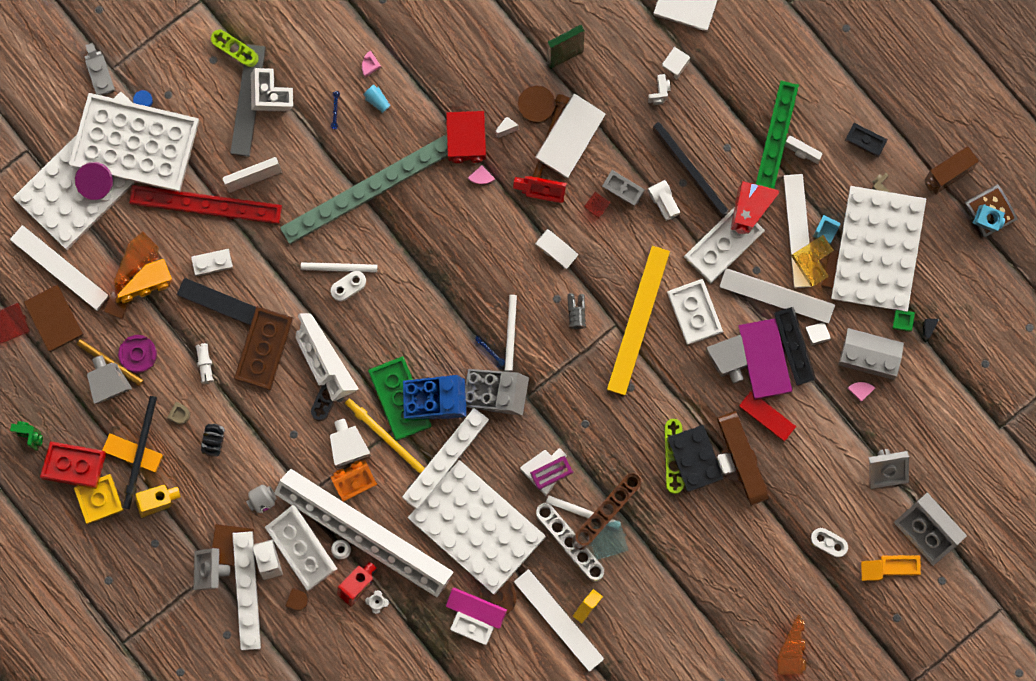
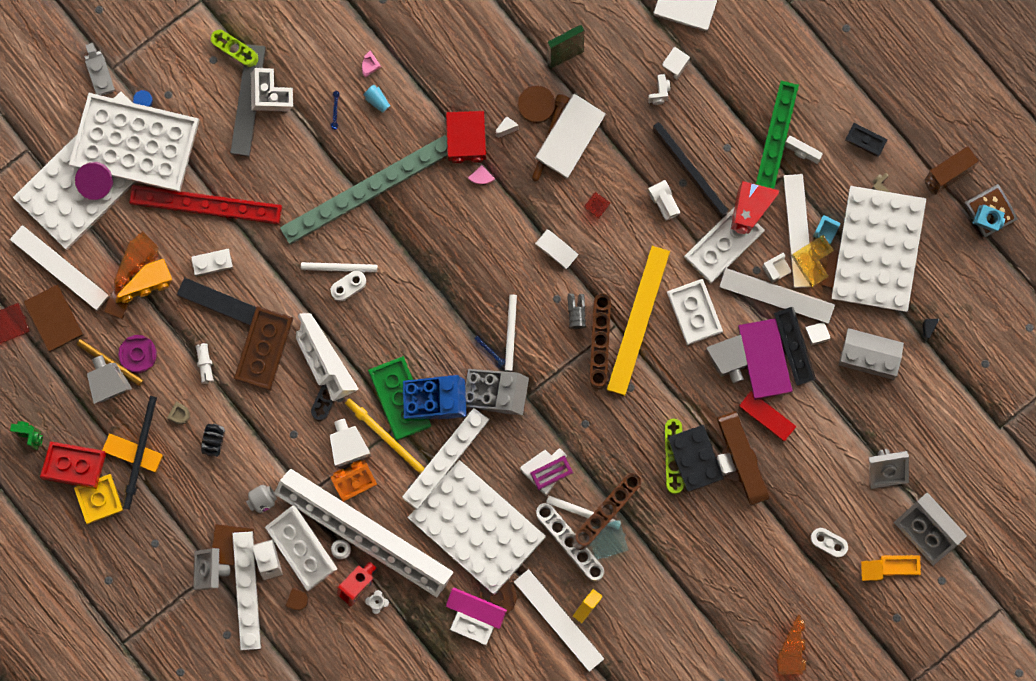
(147, 501): yellow torso -> none
(252, 174): white tile -> none
(541, 188): red hinge -> none
(603, 332): none -> reddish brown beam
(623, 187): light grey hinge -> none
(776, 268): none -> white panel
(861, 390): bright pink tile -> none
(903, 320): green plate -> none

